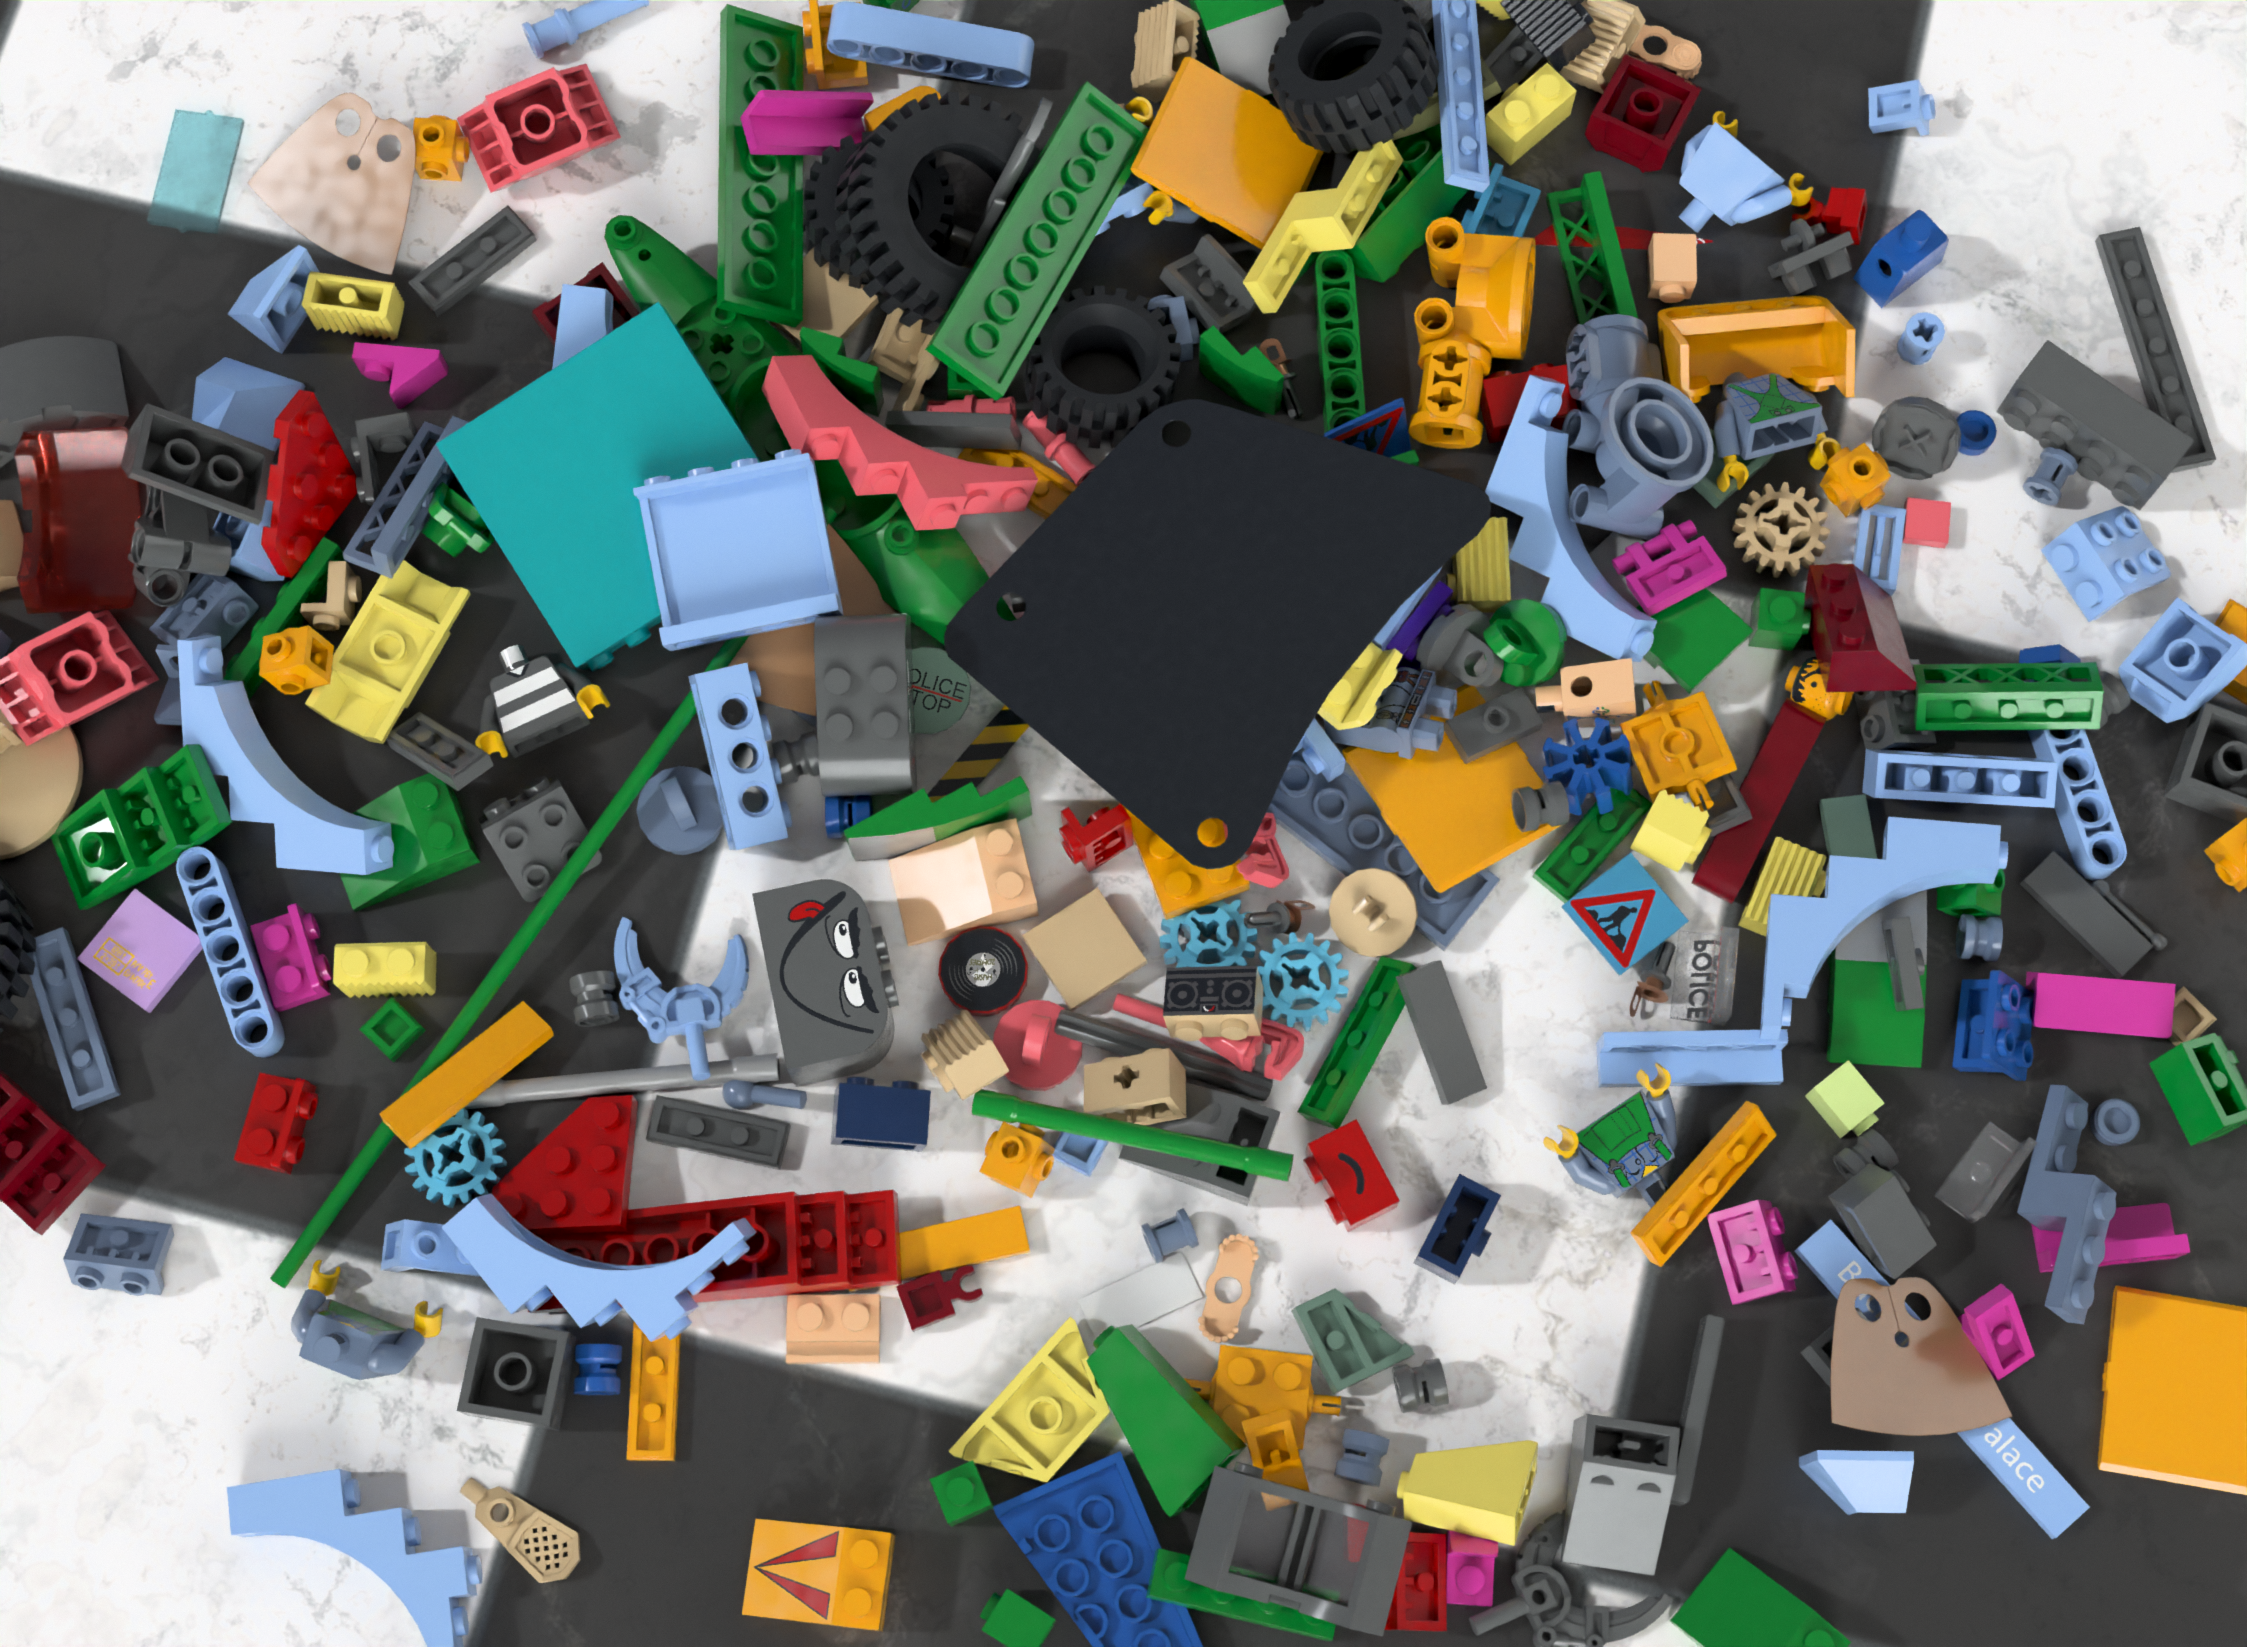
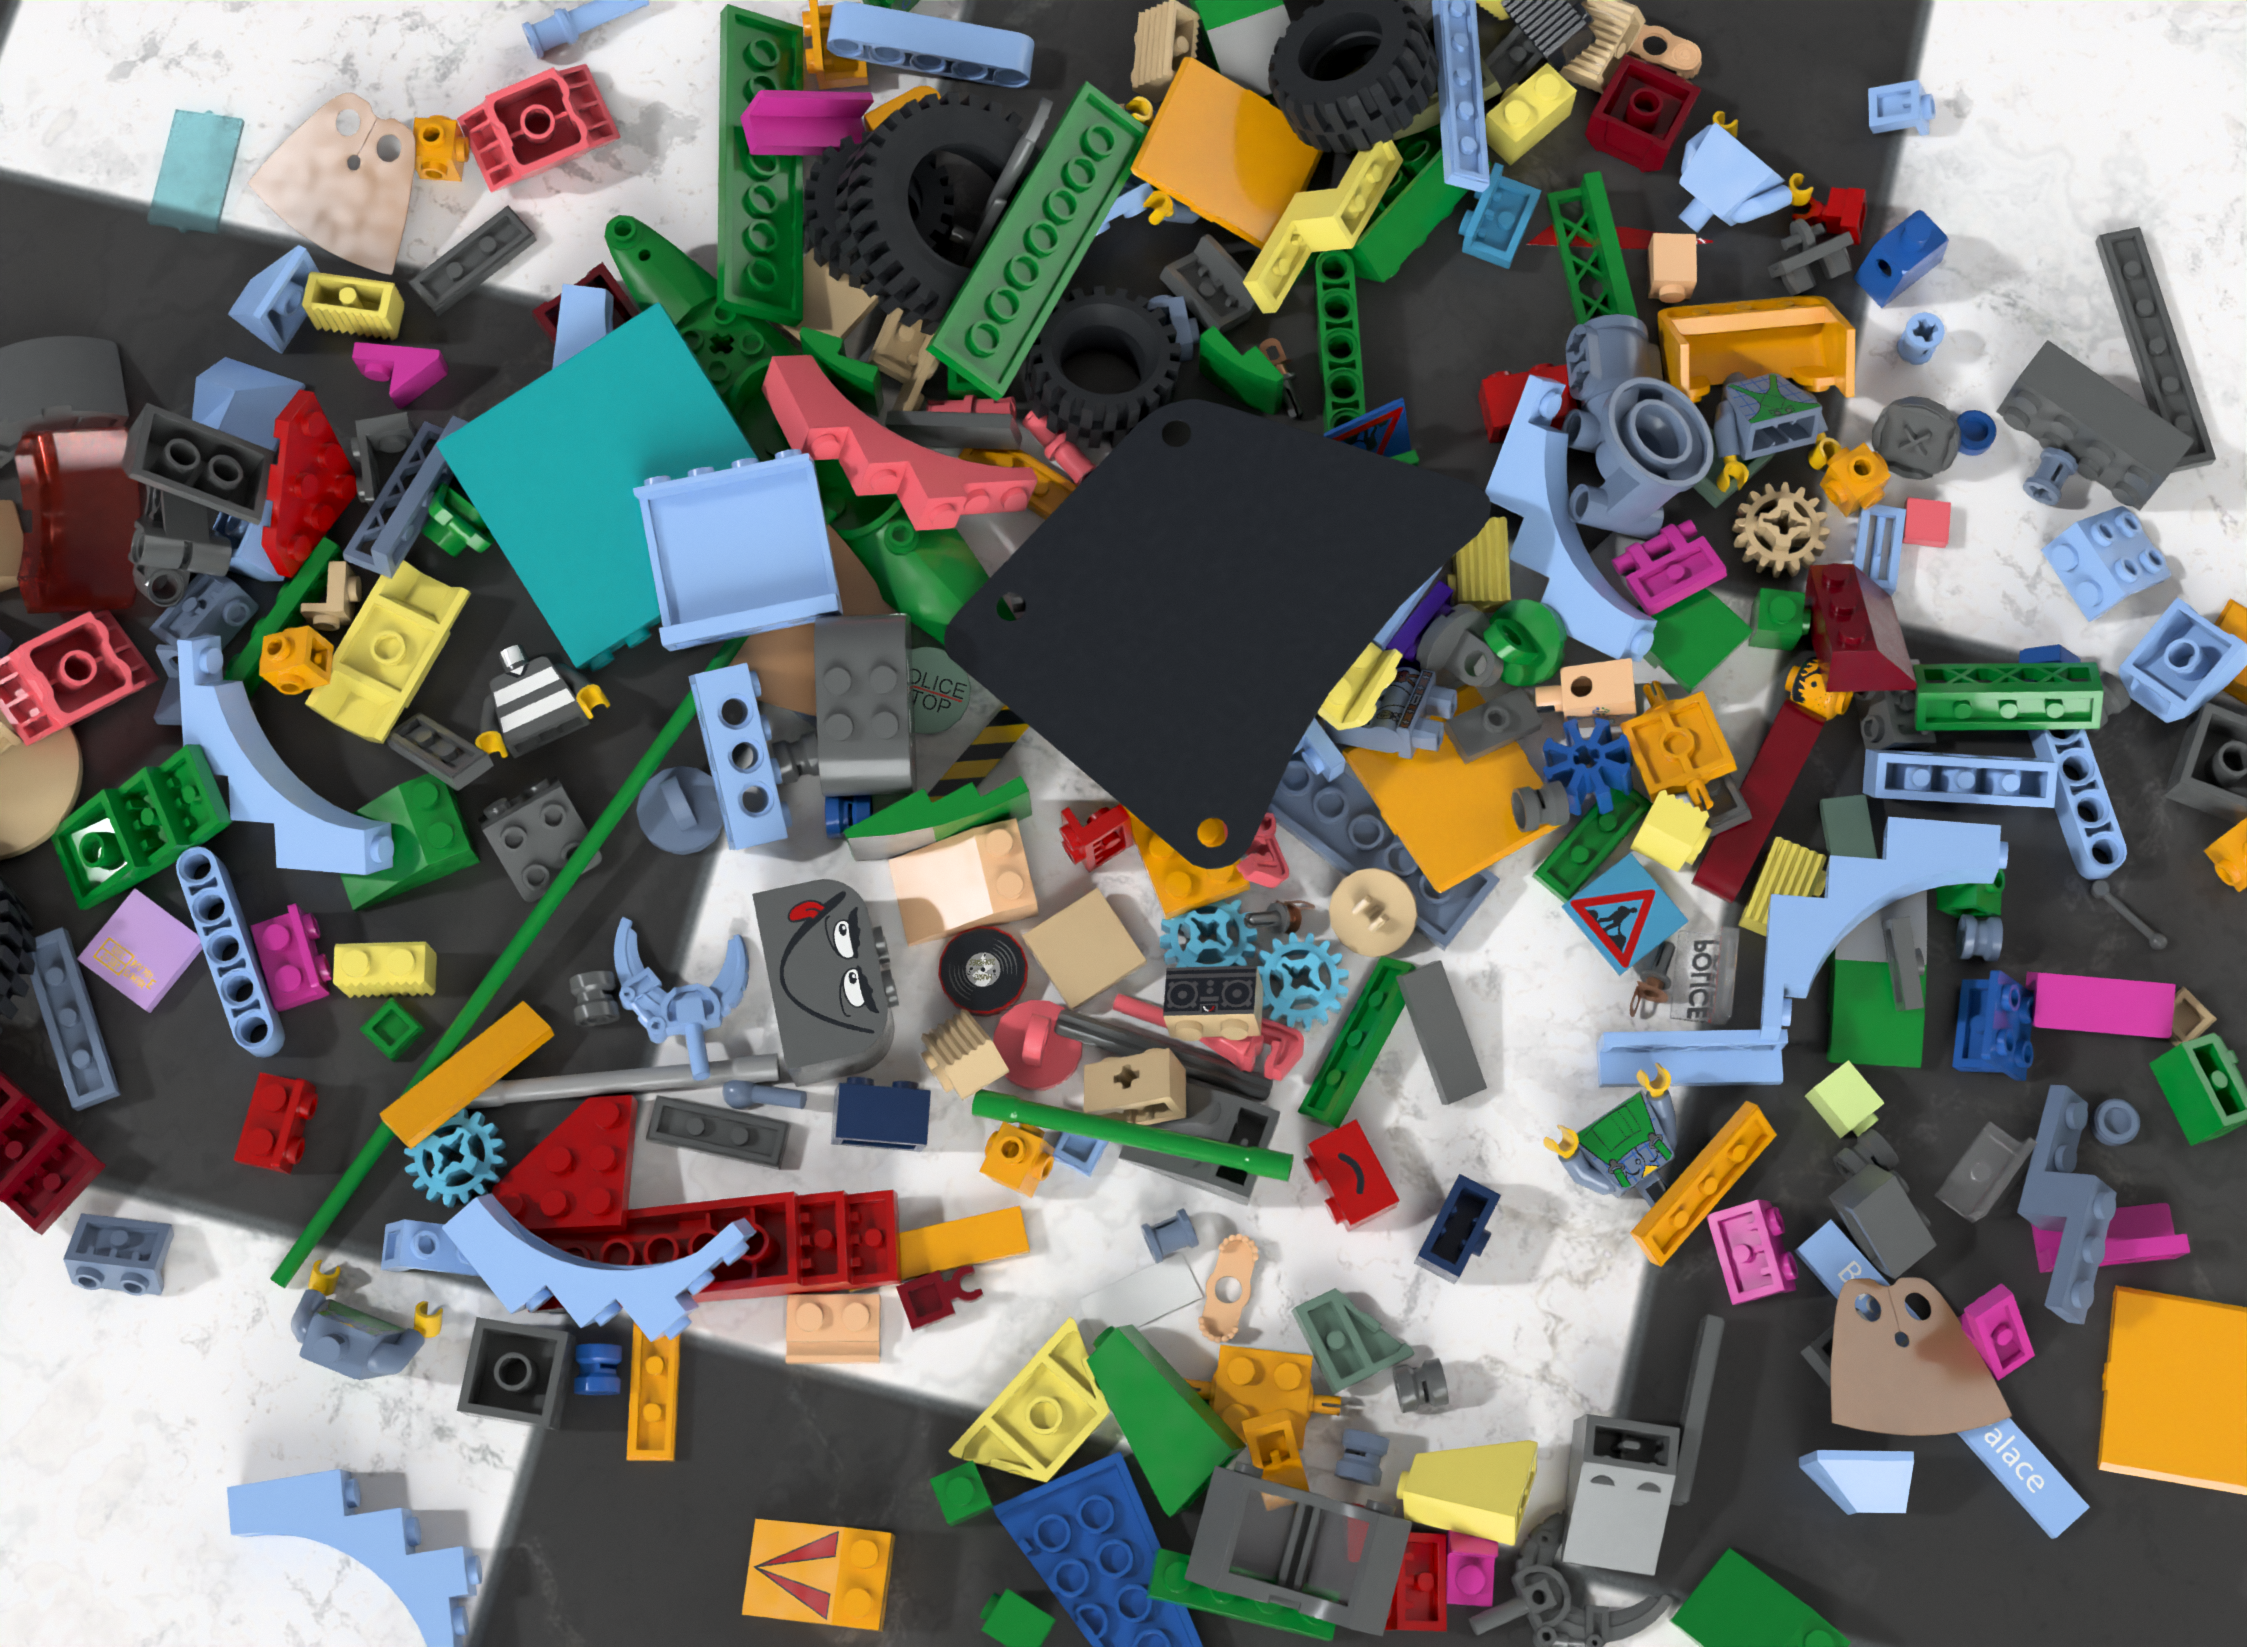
(520, 1526): tan piece -> none
(1458, 342): light orange piece -> none
(2086, 915): dark grey tile -> none

